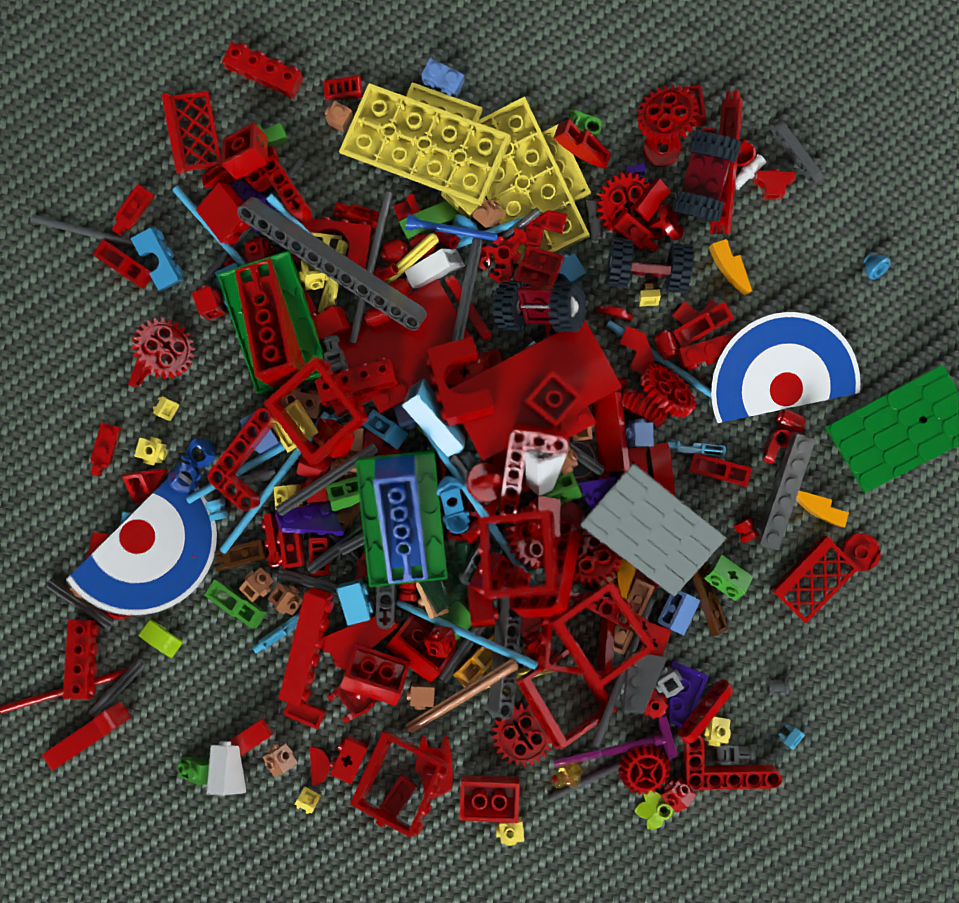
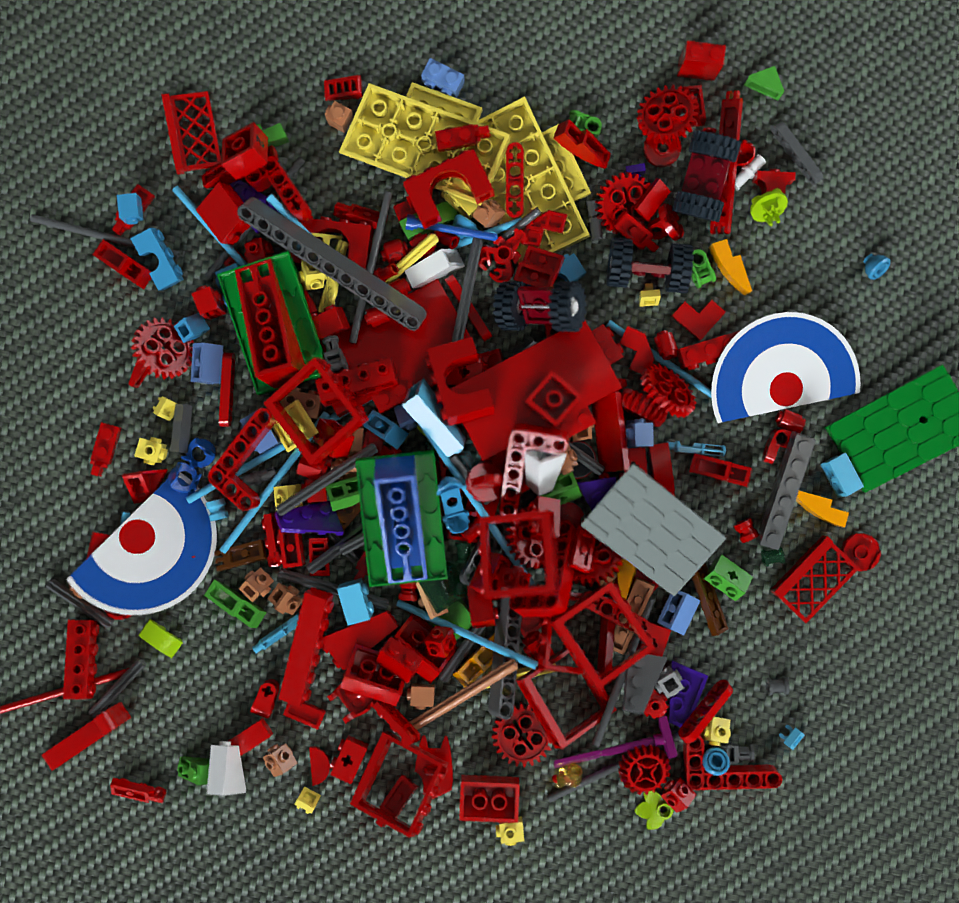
(130, 208): none -> dark azure brick
(137, 791): none -> red hinge
(181, 428): none -> dark grey piece
(191, 327): none -> dark azure brick
(206, 363): none -> medium blue brick
(227, 390): none -> red beam
(263, 69): red brick -> none
(265, 701): none -> red piece
(388, 590): dark grey beam -> none
(397, 723): none -> red plate
(399, 659): none -> red brick
(461, 137): none -> red hinge
(464, 167): none -> red arch
(514, 180): none -> red beam
(582, 550): none -> red hinge
(612, 350): none -> red brick
(615, 312): red tile -> none
(701, 60): none -> red brick
(702, 269): none -> bright green piece
(703, 324): red slope -> none
(716, 761): none -> dark azure brick
(766, 82): none -> bright green slope
(768, 206): none -> lime plate
(772, 556): none -> clear green bush
(841, 475): none -> medium azure hinge

